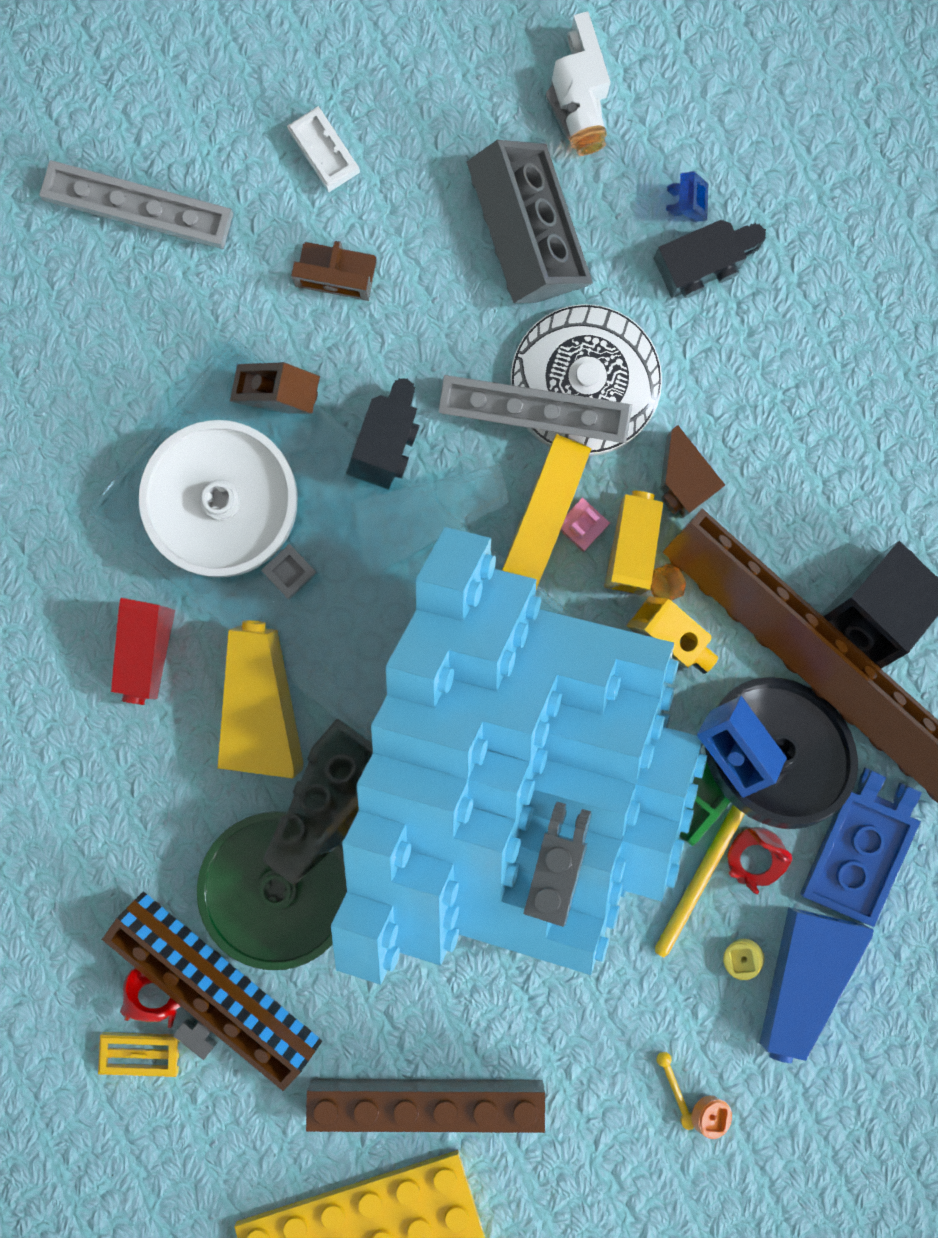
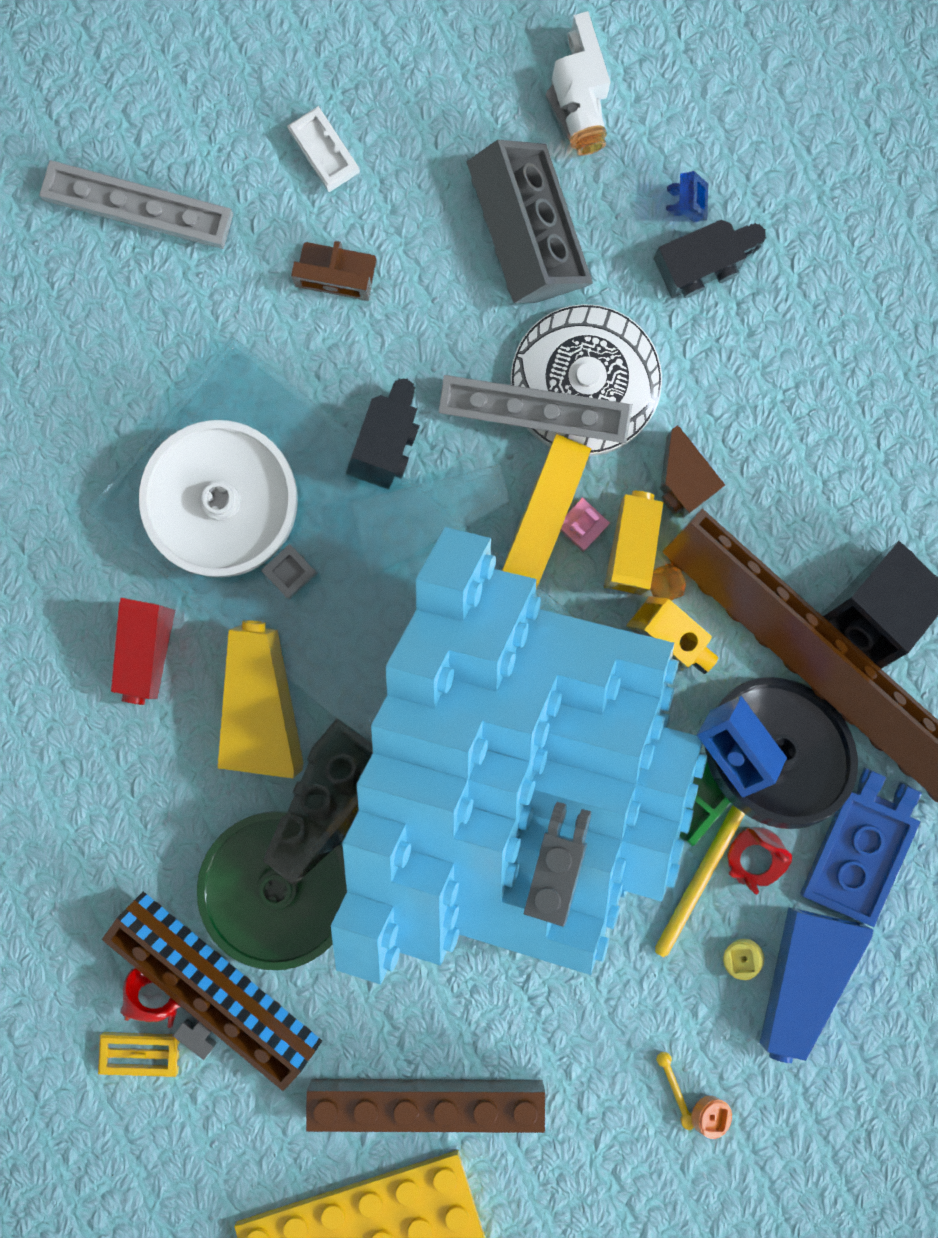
(275, 387): slope -> none

